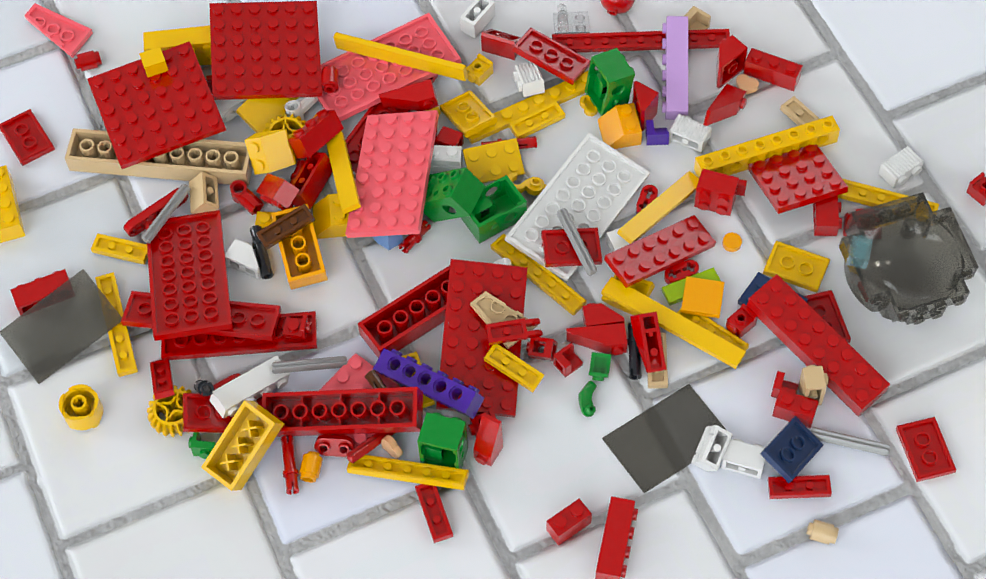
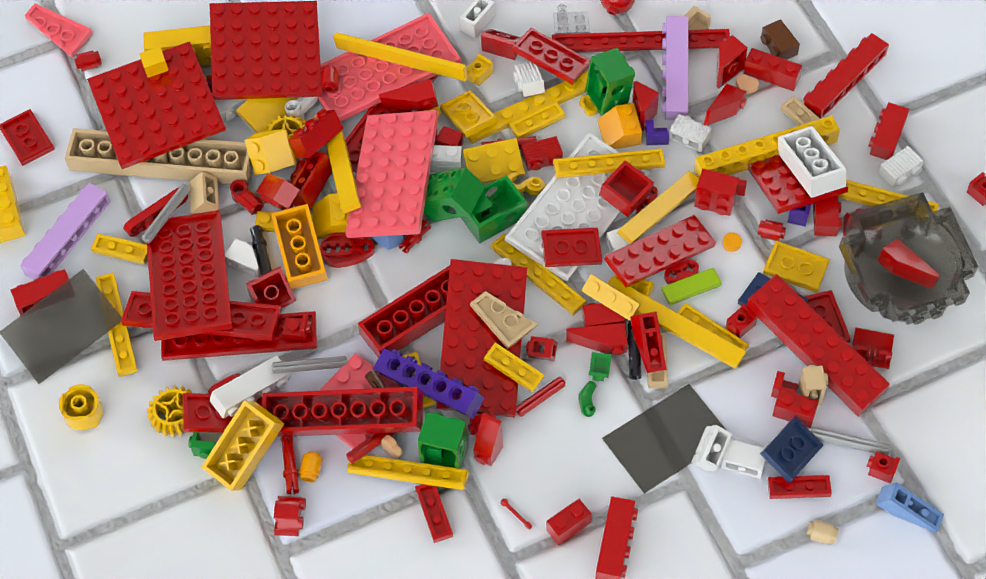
(65, 232): none -> lavender brick
(162, 379): red tile -> none
(207, 391): black pin -> none
(271, 289): none -> red slope
(285, 226): reddish brown tile -> none
(287, 515): none -> red cylinder
(334, 445): red plate -> none
(344, 259): none -> red piece
(504, 502): none -> red hinge
(512, 330): red hinge -> none
(540, 396): none -> red axle
(541, 153): none -> red brick
(566, 360): red panel -> none
(576, 241): light grey axle -> none
(608, 163): none -> yellow tile
(611, 297): none -> yellow plate
(626, 188): none -> red piece
(702, 297): light orange tile -> none
(771, 230): none -> red brick
(779, 40): none -> reddish brown brick
(799, 215): none -> dark purple panel
(812, 161): none -> white brick
(846, 75): none -> red brick
(859, 251): clear light blue brick -> none
(874, 347): none -> red hinge
(882, 466): none -> red brick
(888, 131): none -> red brick
(905, 263): none -> red slope
(909, 507): none -> medium blue slope
(925, 449): red tile -> none

